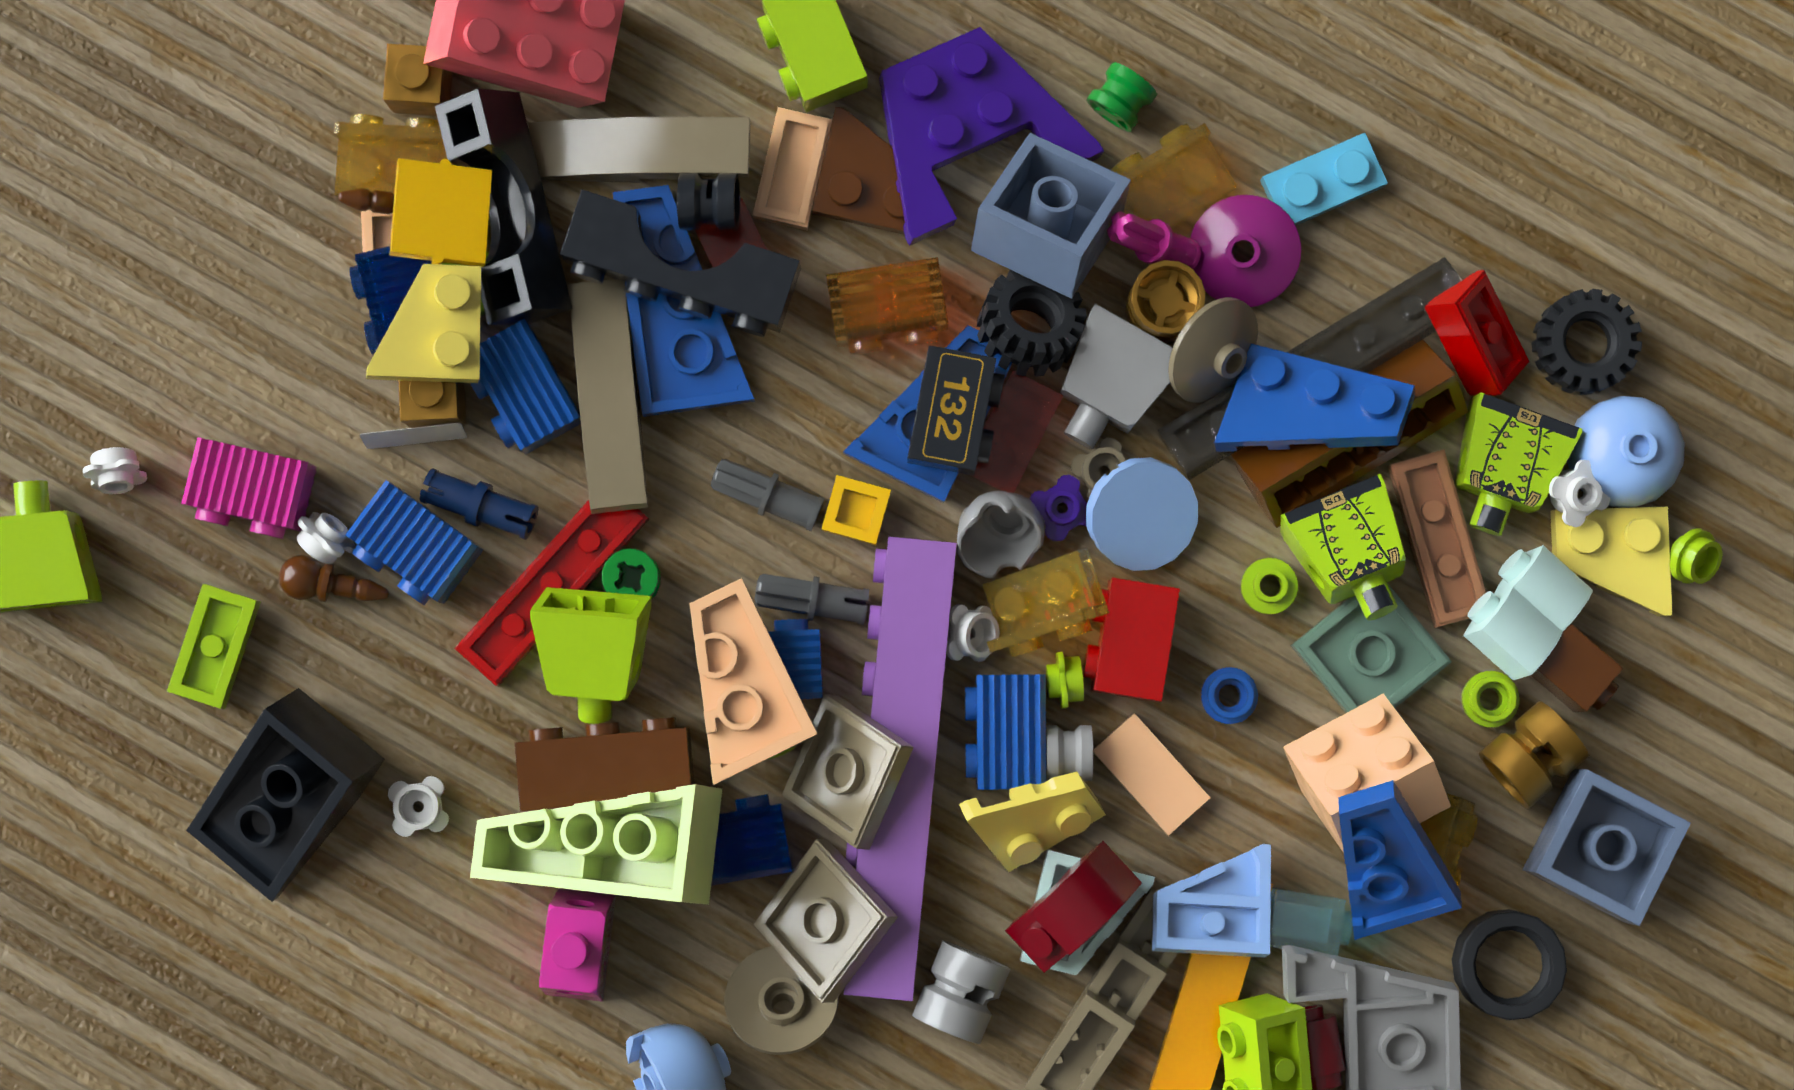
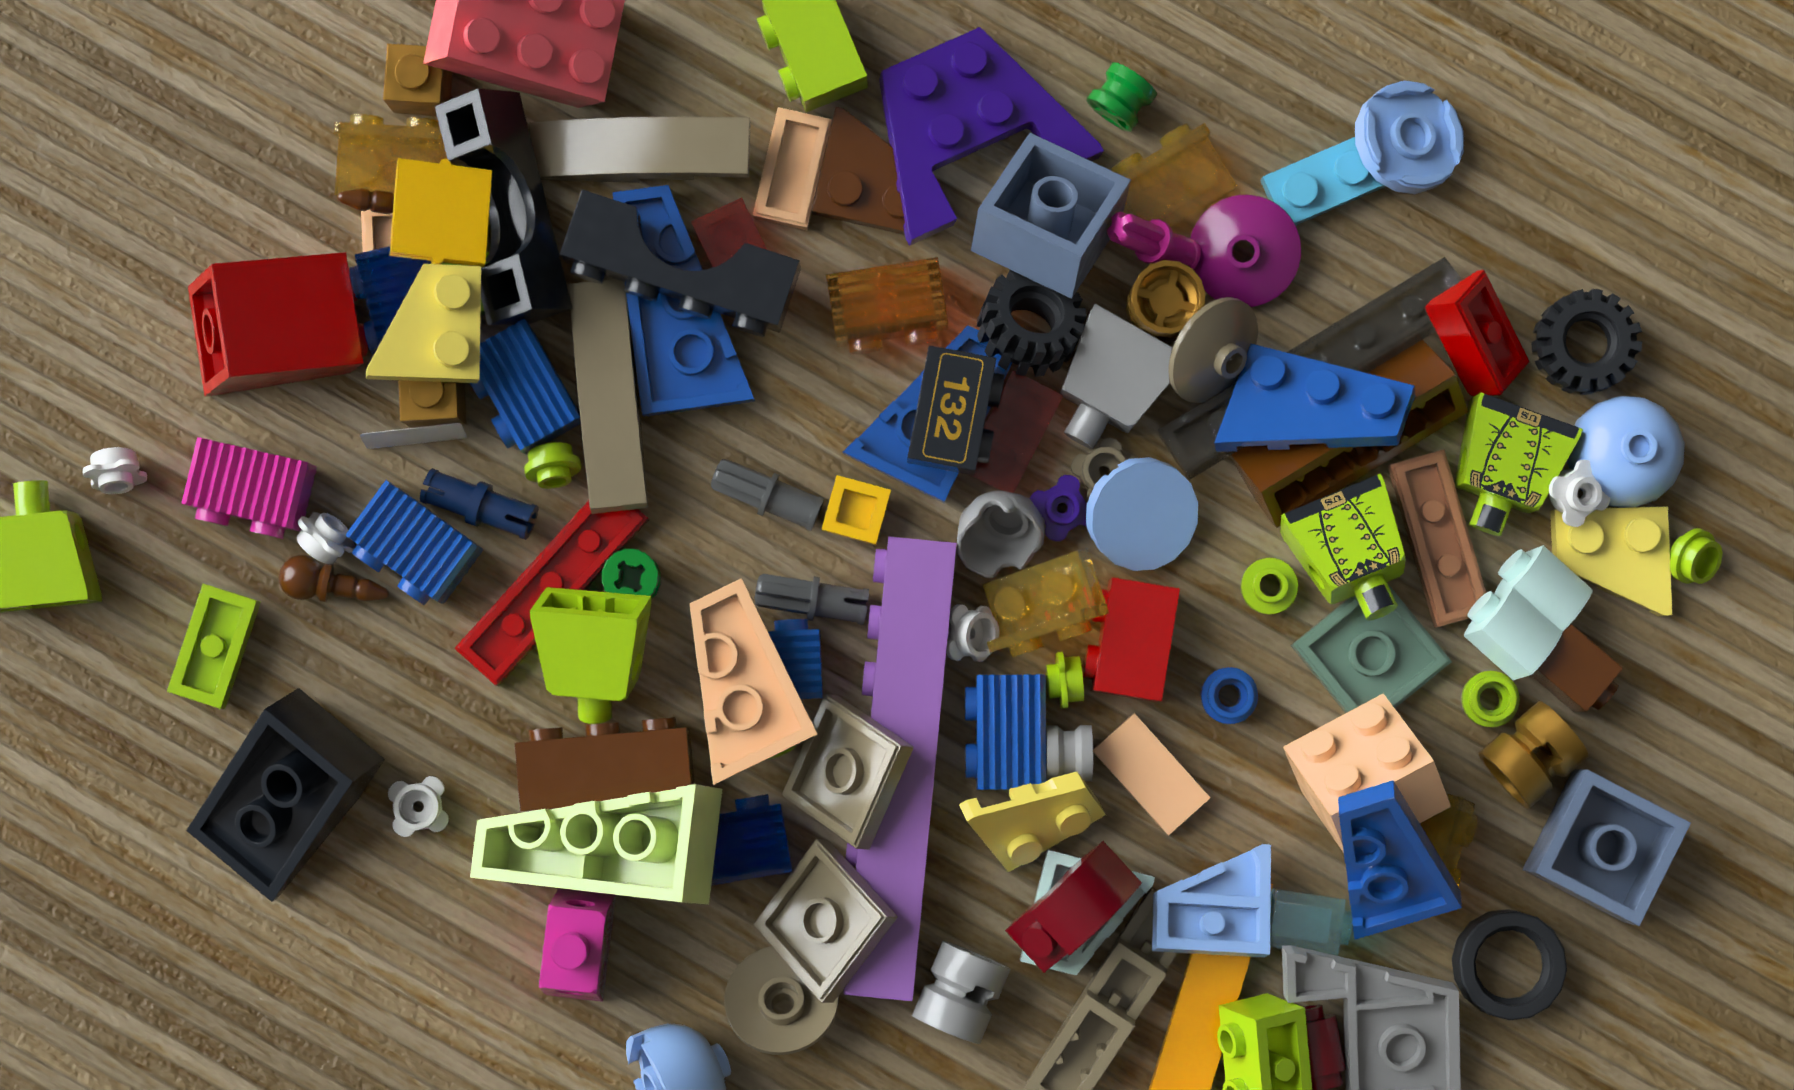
(275, 322): none -> red slope
(552, 465): none -> lime plate
(708, 201): black wheel -> none
(1409, 137): none -> light blue tile

